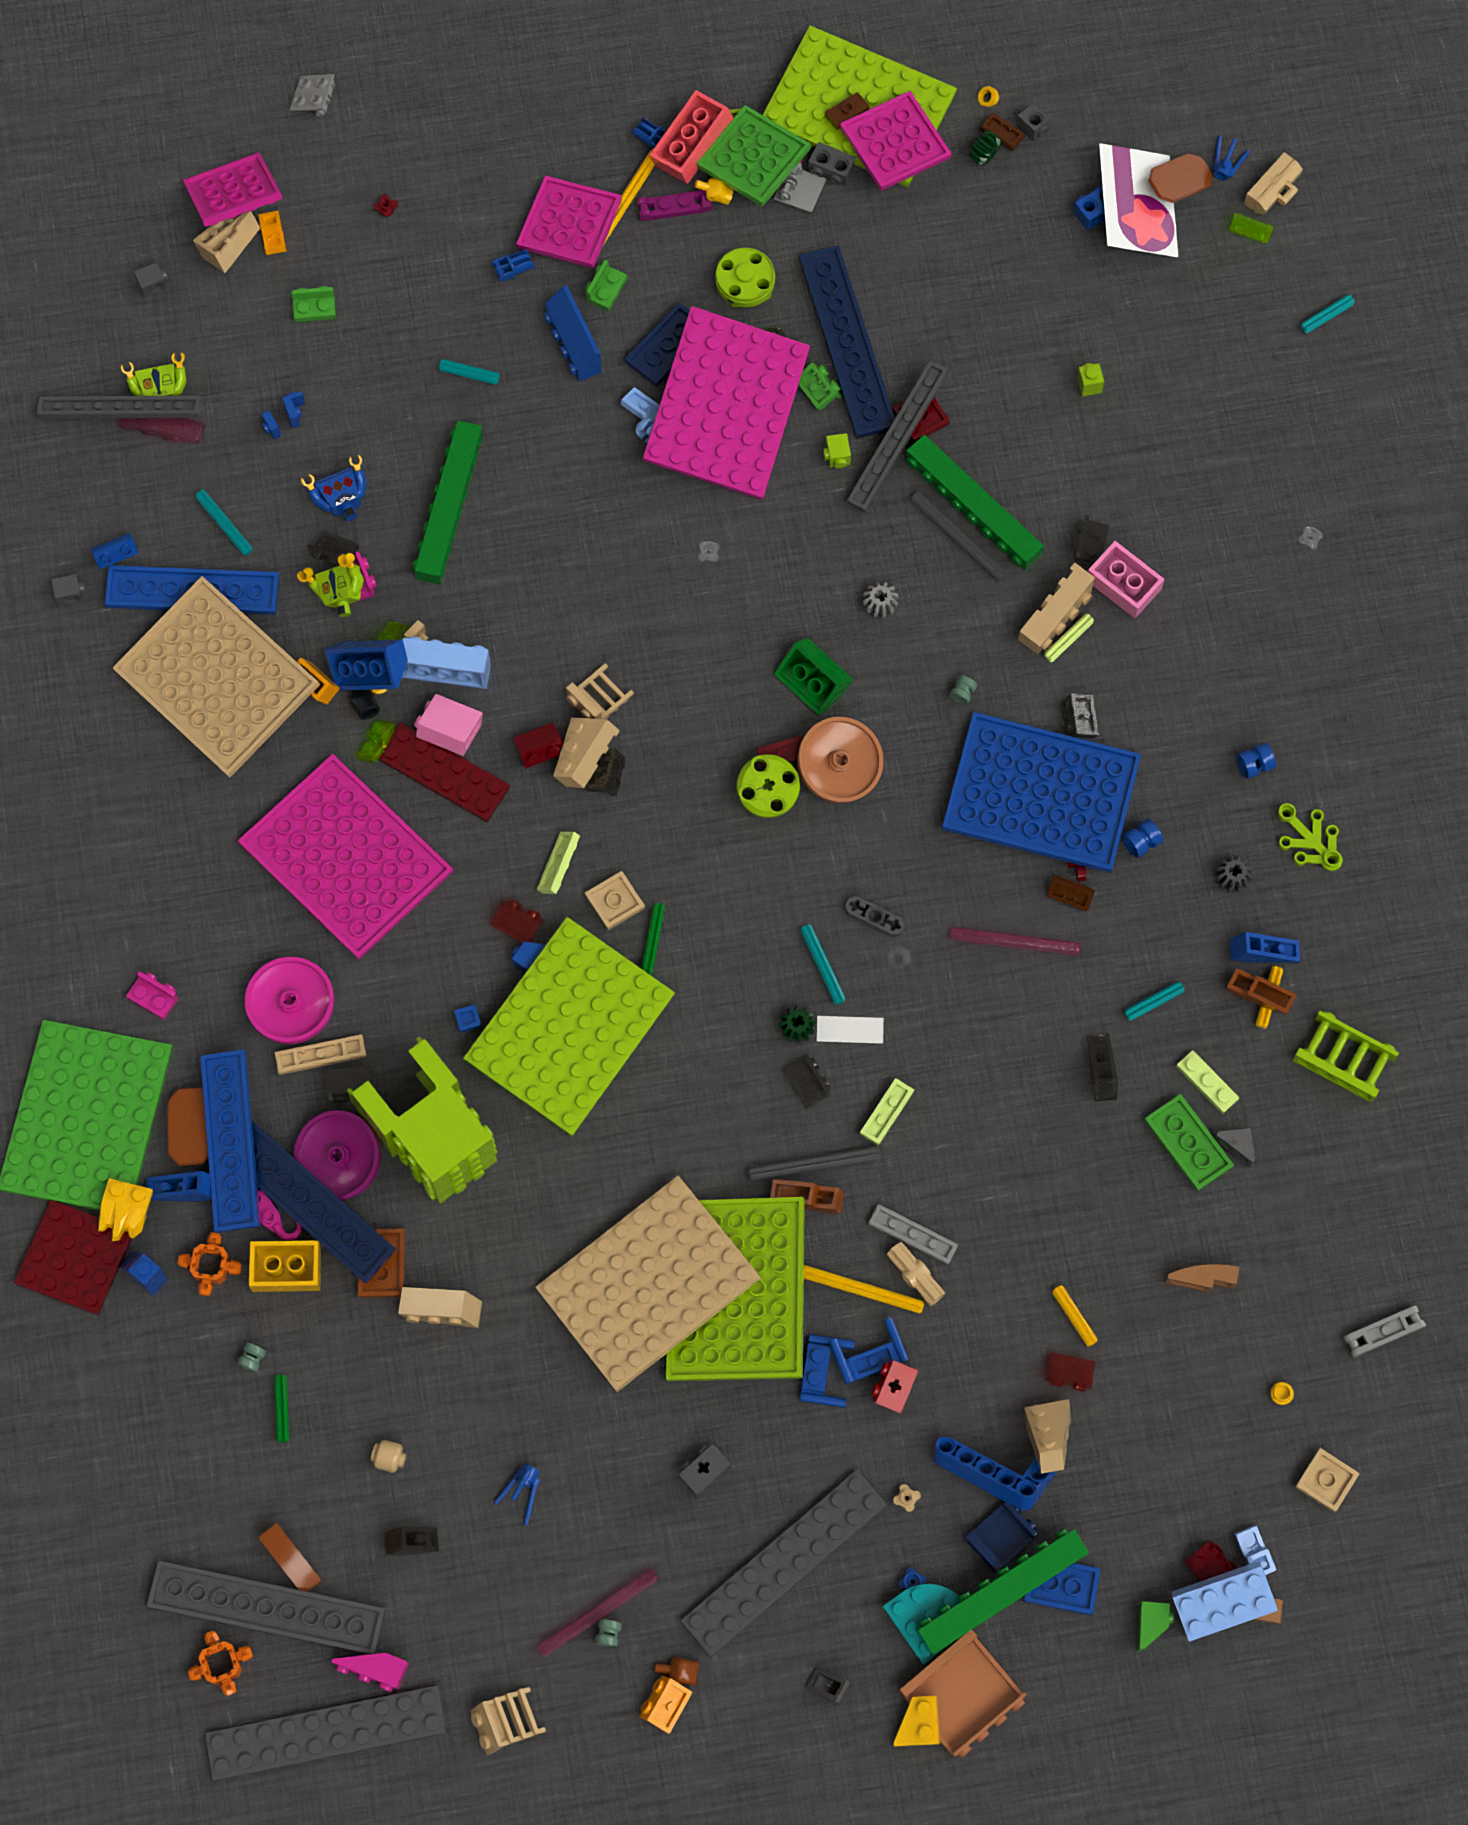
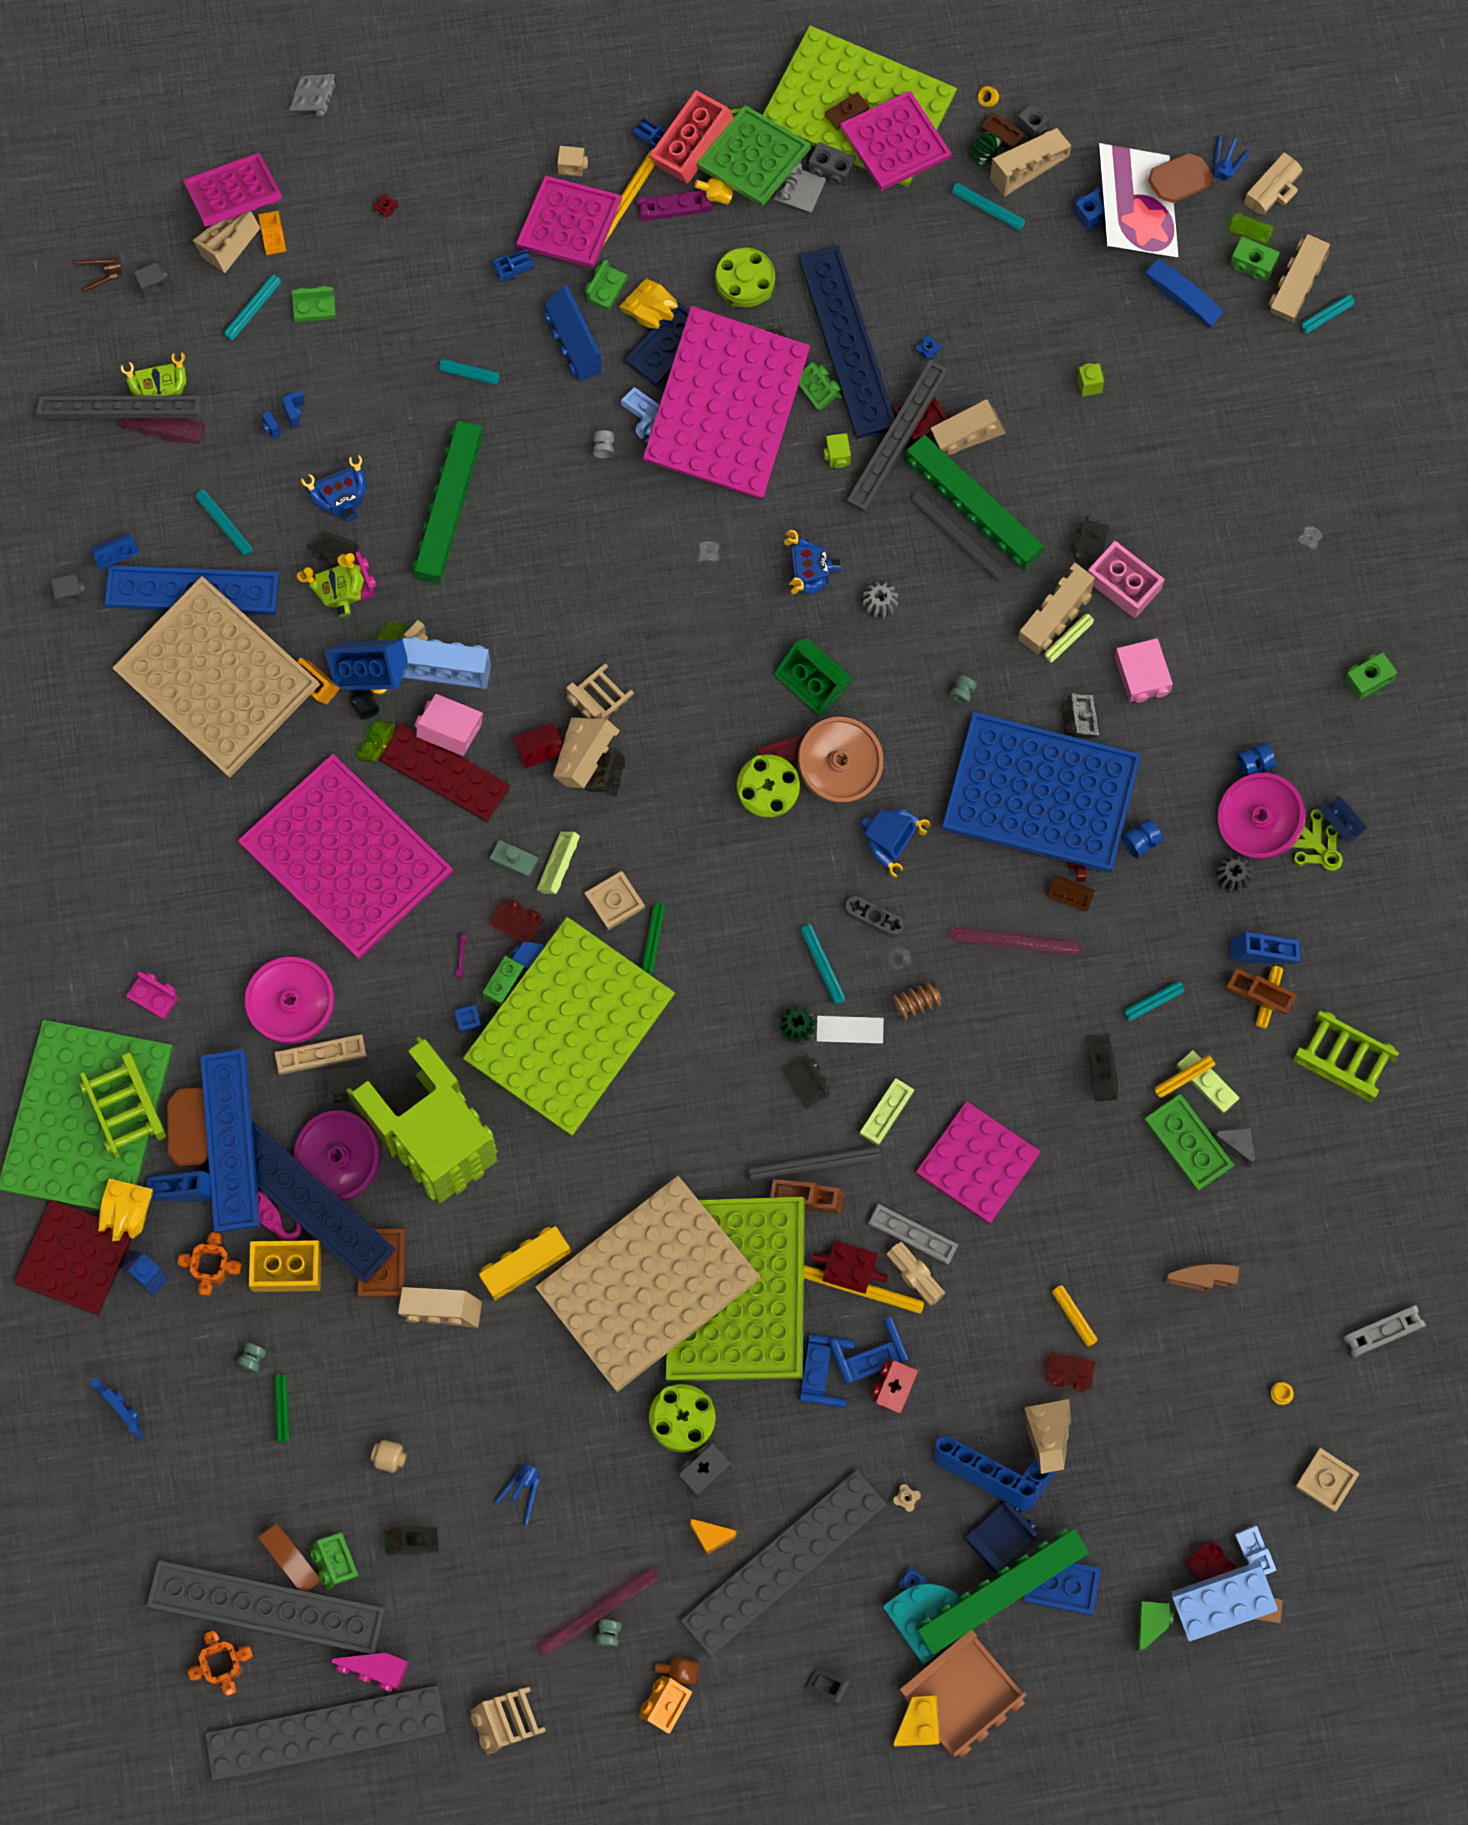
(111, 266): none -> reddish brown plant
(116, 1401): none -> blue plate
(145, 1107): none -> lime fence
(252, 307): none -> teal axle
(333, 1561): none -> bright green bracket
(459, 972): none -> magenta hinge
(503, 982): none -> bright green brick
(514, 859): none -> sand green tile
(524, 1263): none -> yellow brick
(572, 161): none -> tan brick
(603, 444): none -> light grey wheel
(649, 304): none -> yellow plate
(682, 1418): none -> lime piece
(711, 1536): none -> light orange slope
(809, 565): none -> blue torso
(850, 1267): none -> dark red plate
(890, 834): none -> blue torso
(917, 1000): none -> medium nougat piece
(925, 352): none -> blue plate
(968, 428): none -> tan wedge
(978, 1162): none -> dark pink plate
(988, 206): none -> teal axle
(1028, 161): none -> tan wedge
(1143, 670): none -> bright pink brick
(1183, 291): none -> blue slope
(1184, 1076): none -> yellow axle
(1249, 250): none -> bright green brick
(1261, 816): none -> dark pink dish
(1299, 278): none -> tan wedge
(1343, 819): none -> dark blue bracket
(1362, 685): none -> bright green brick

